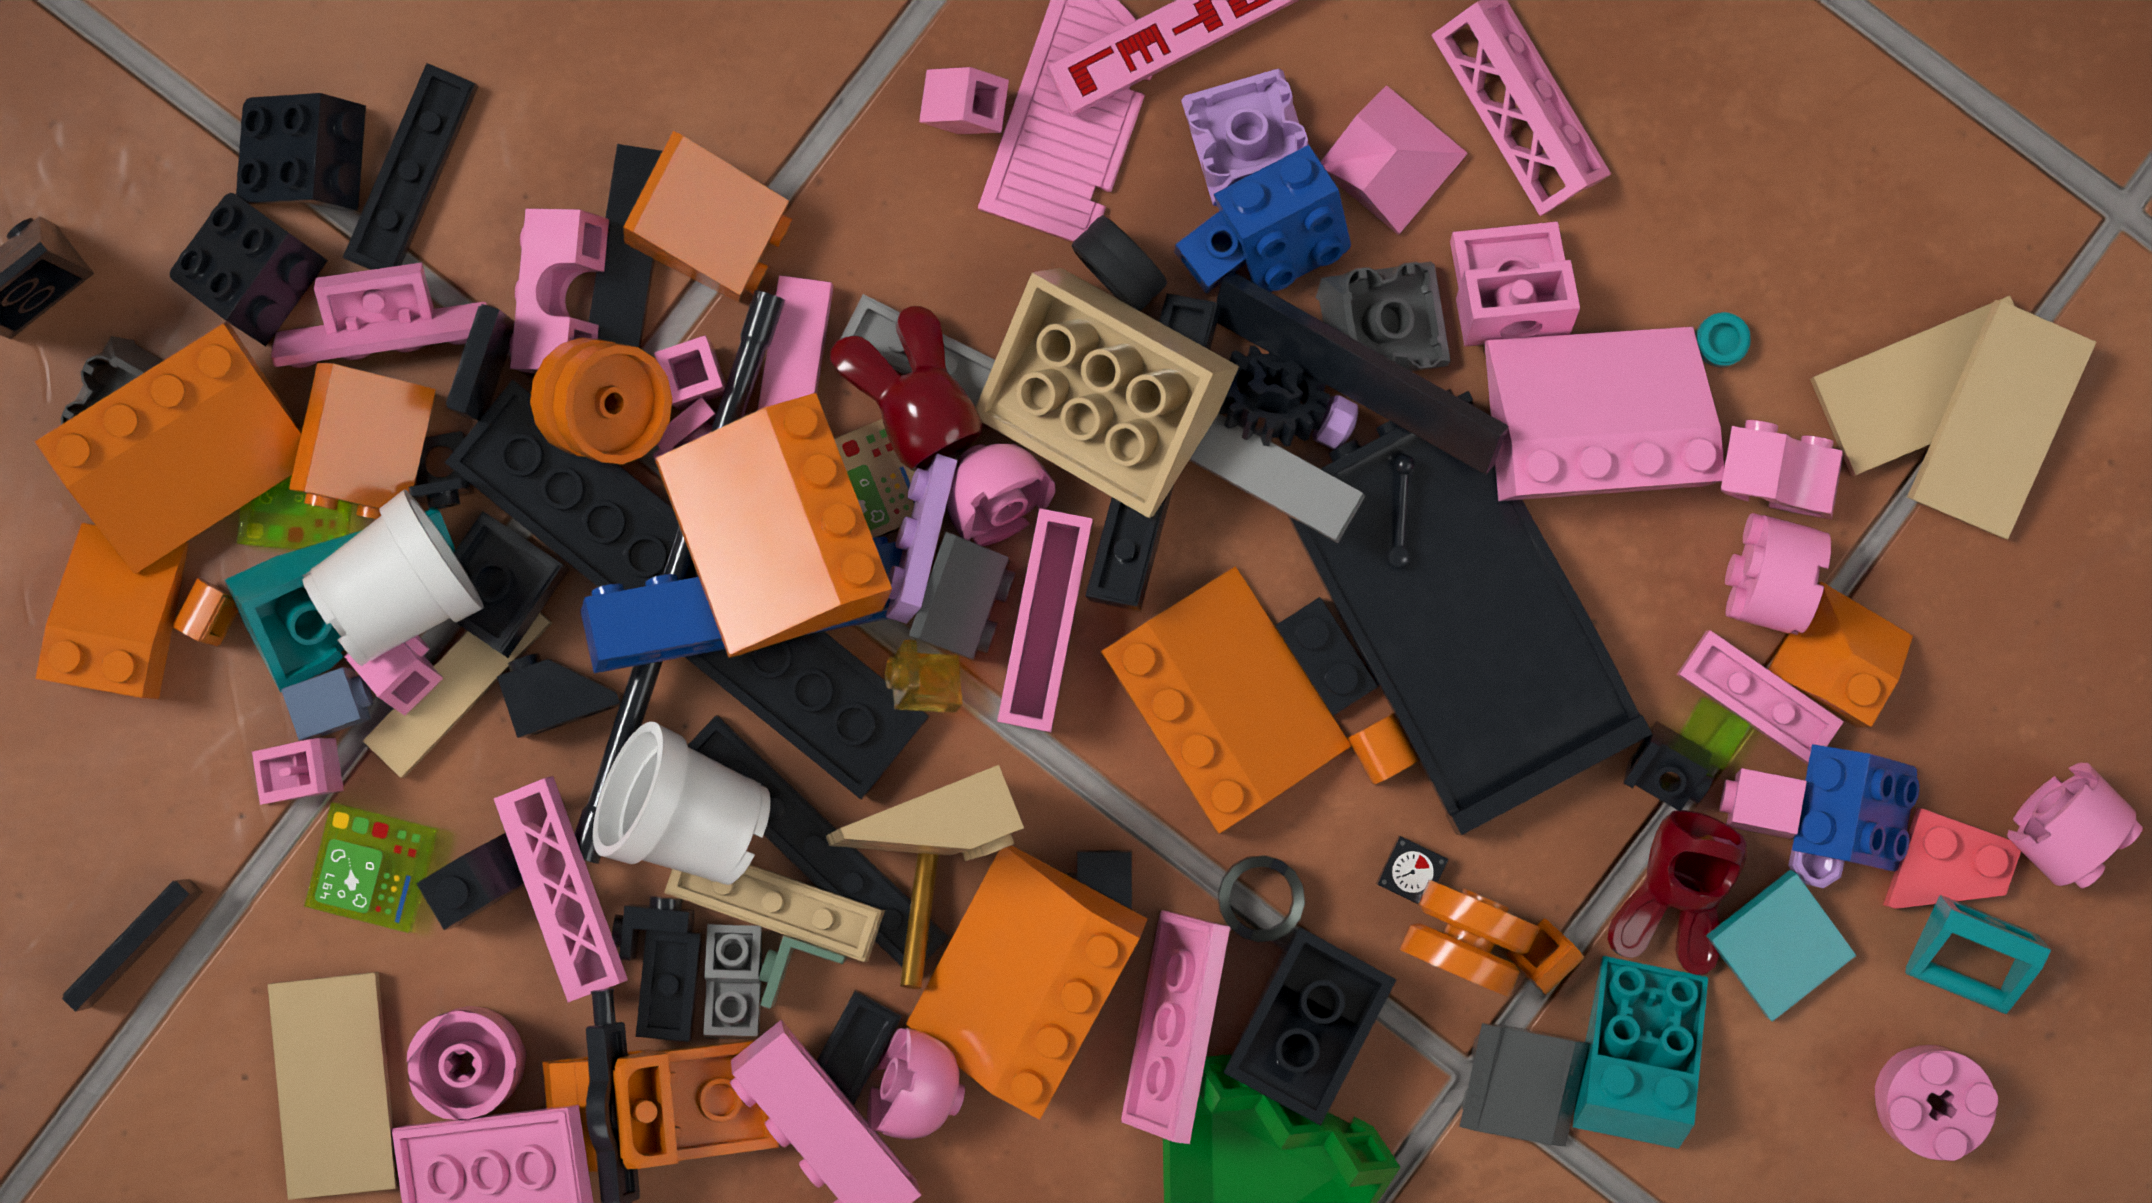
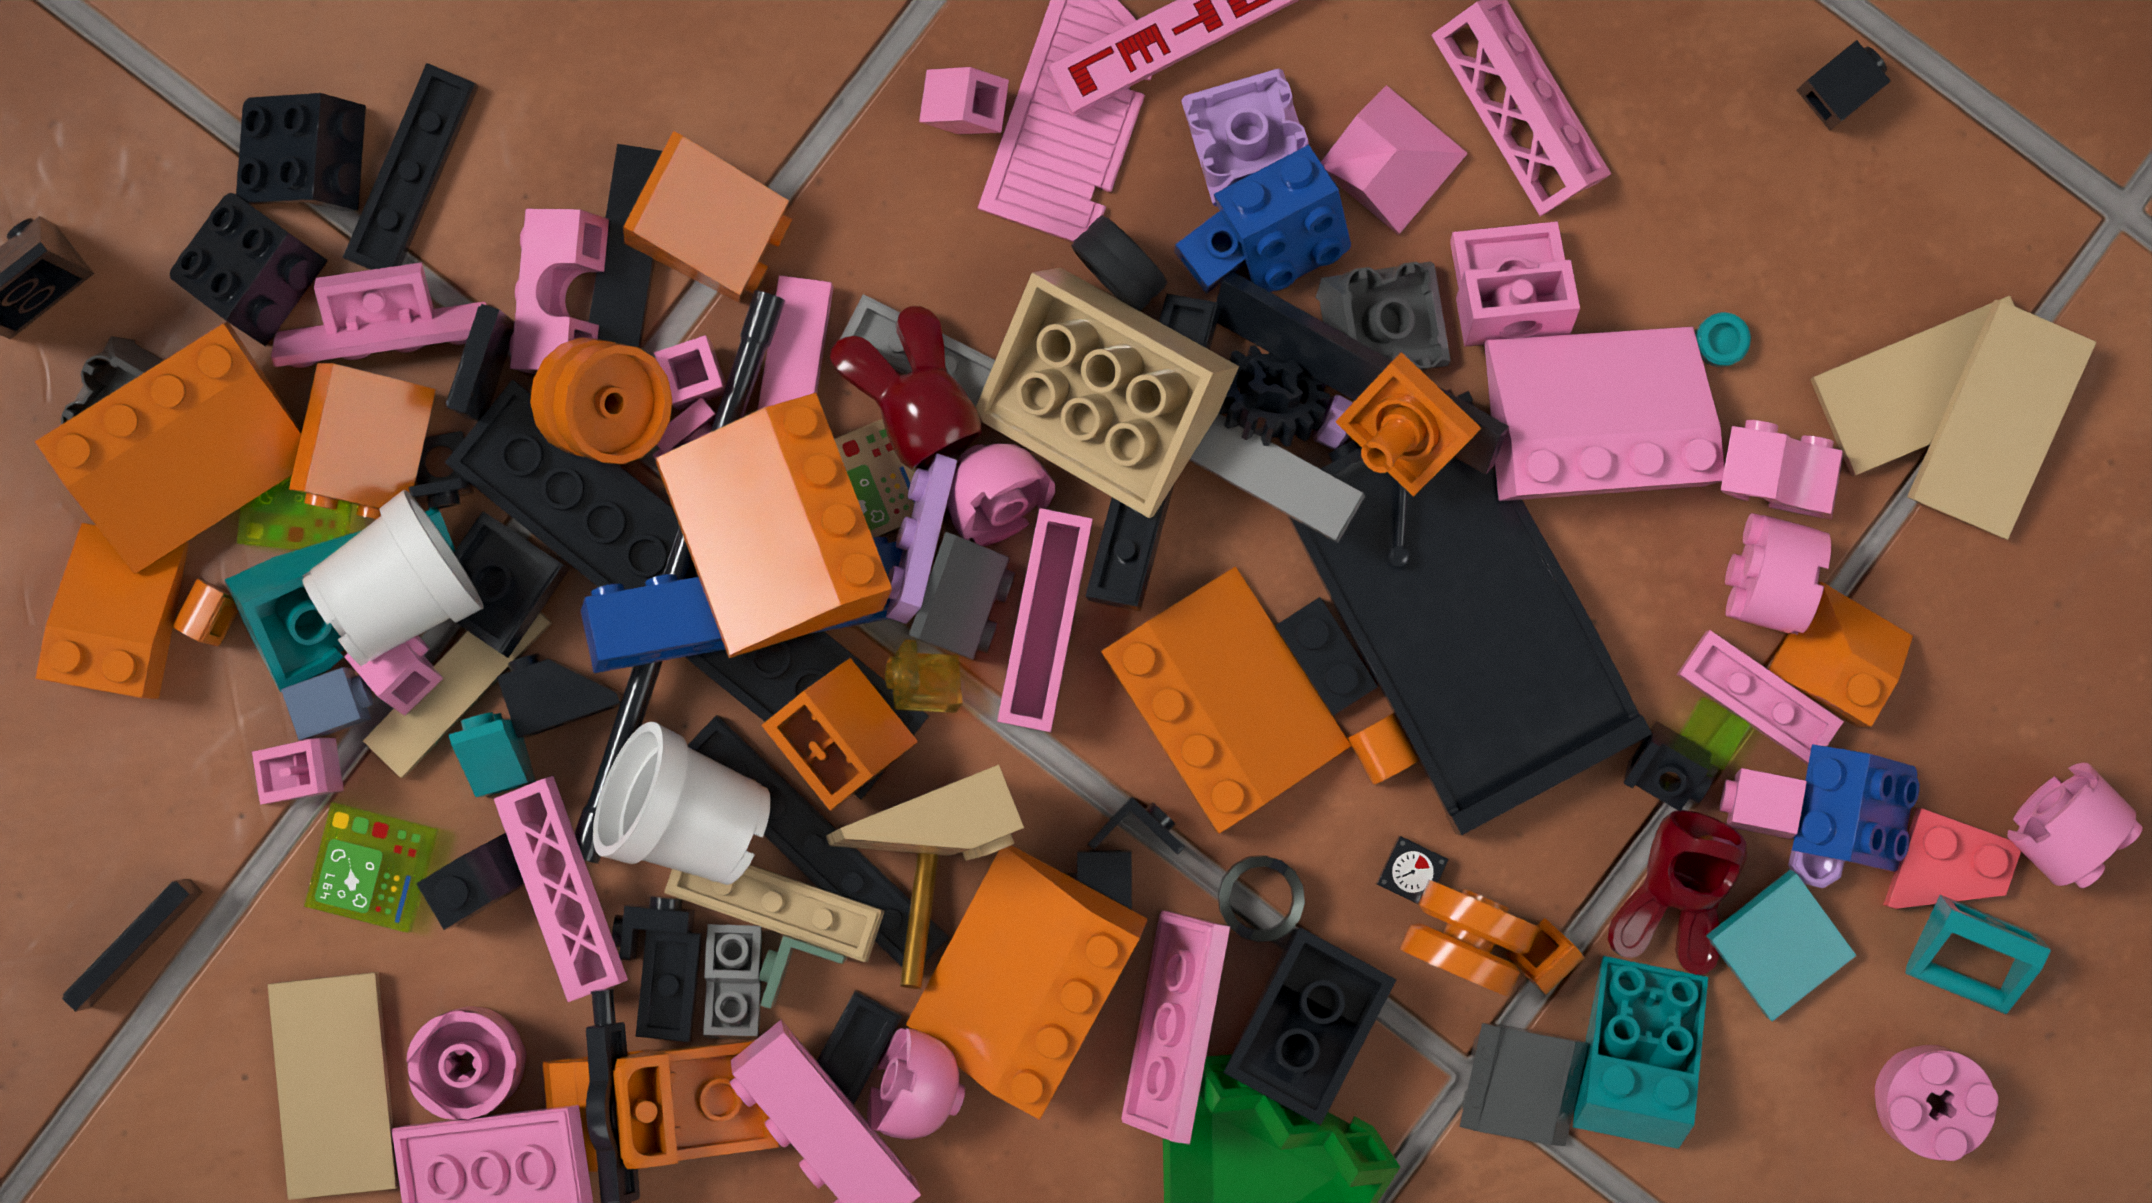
(492, 754): none -> teal slope
(839, 734): none -> orange slope
(1151, 817): none -> black bracket
(1407, 425): none -> orange plate
(1844, 84): none -> black brick

